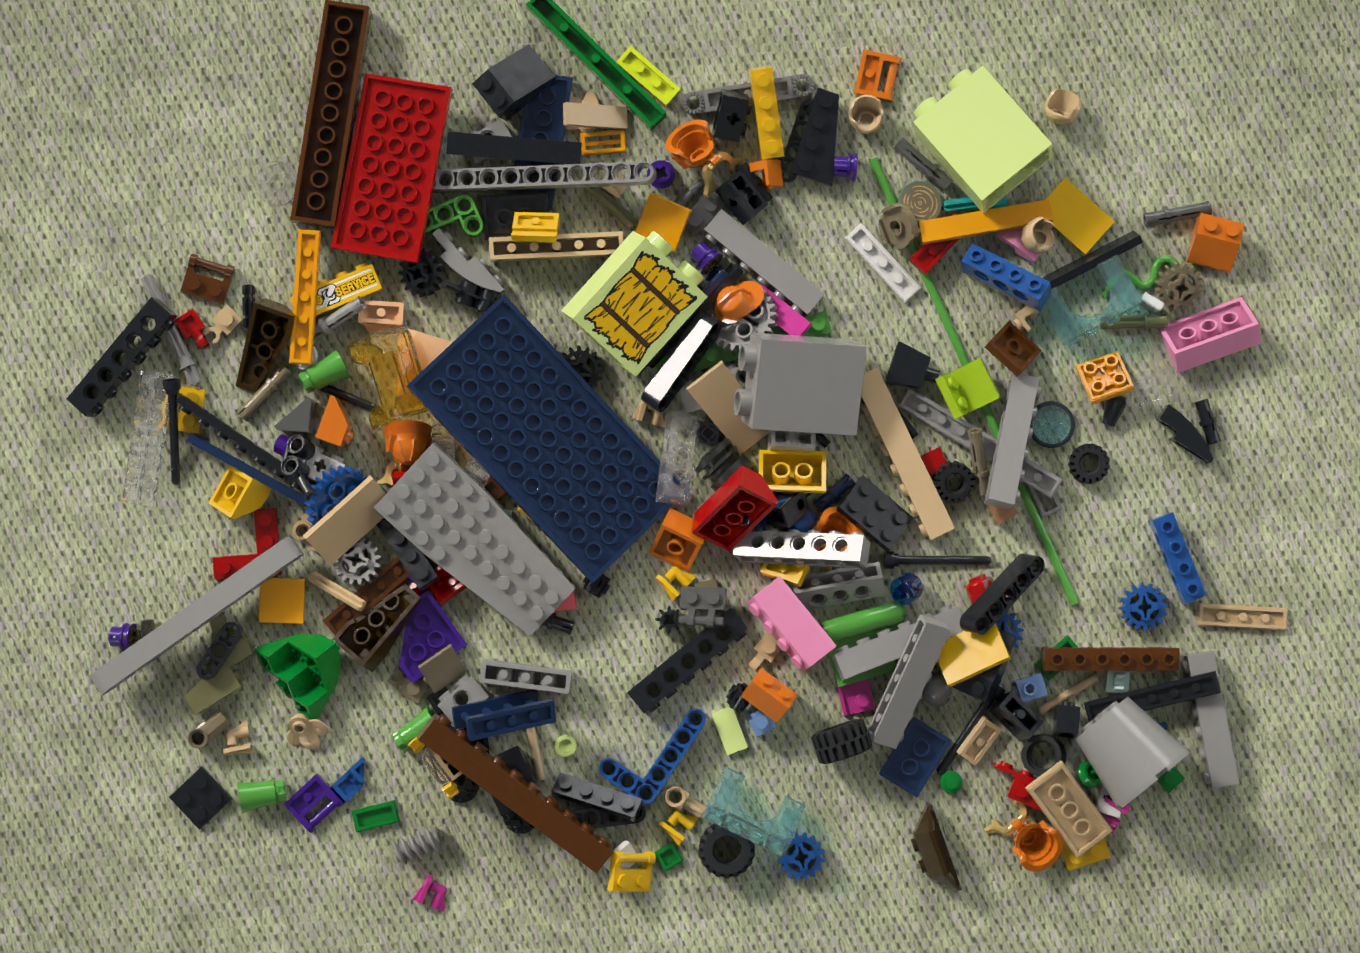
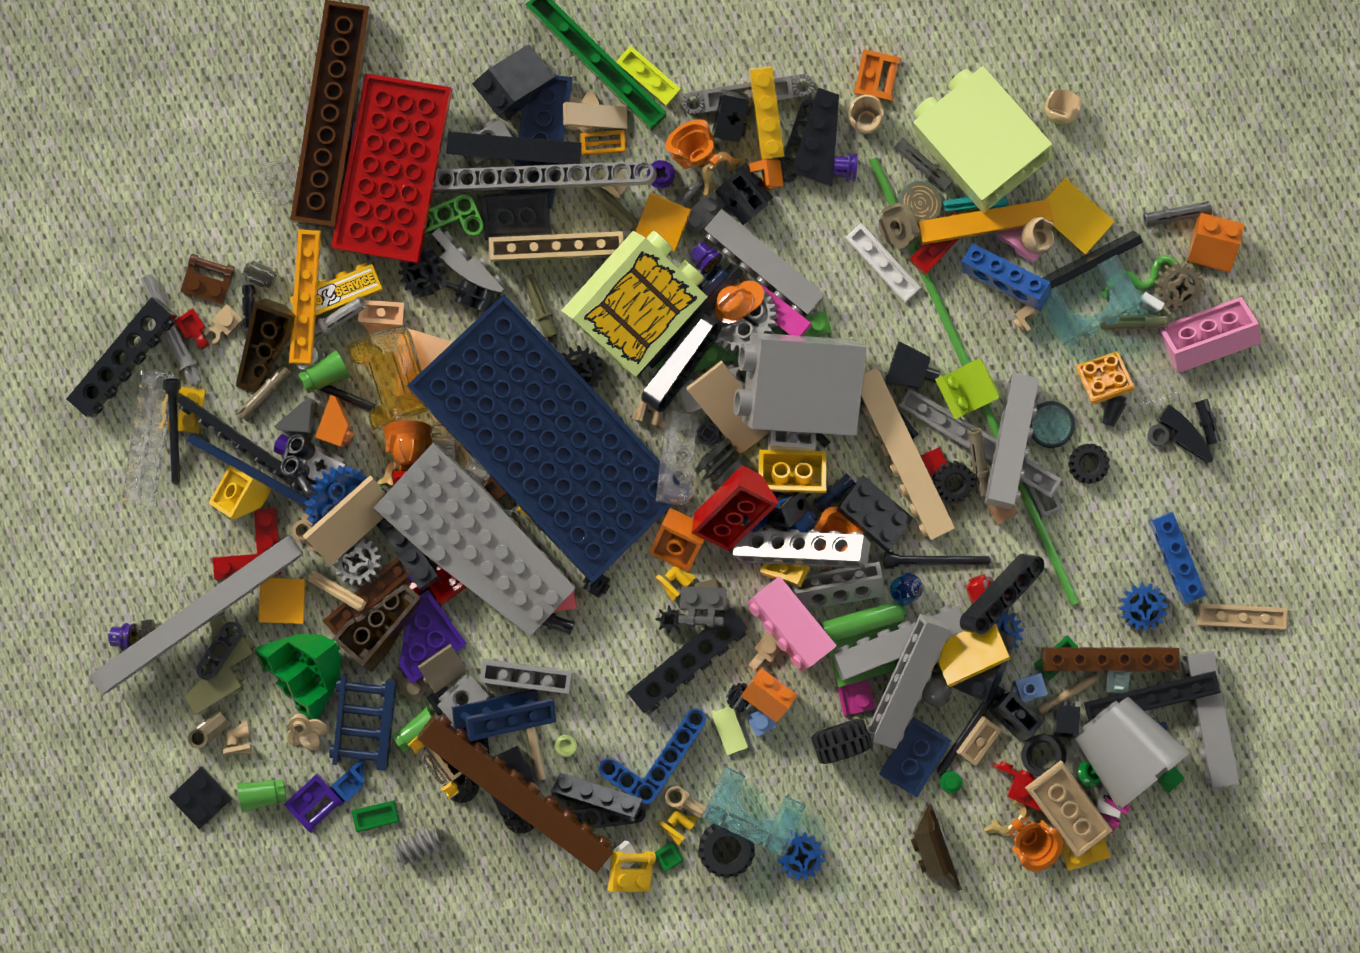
(259, 274): none -> clear smoke brick
(382, 734): none -> dark blue fence
(439, 890): dark pink piece -> none
(535, 227): yellow plate -> none
(539, 306): none -> olive axle
(1013, 348): reddish brown plate -> none
(1158, 435): none -> dark grey tile

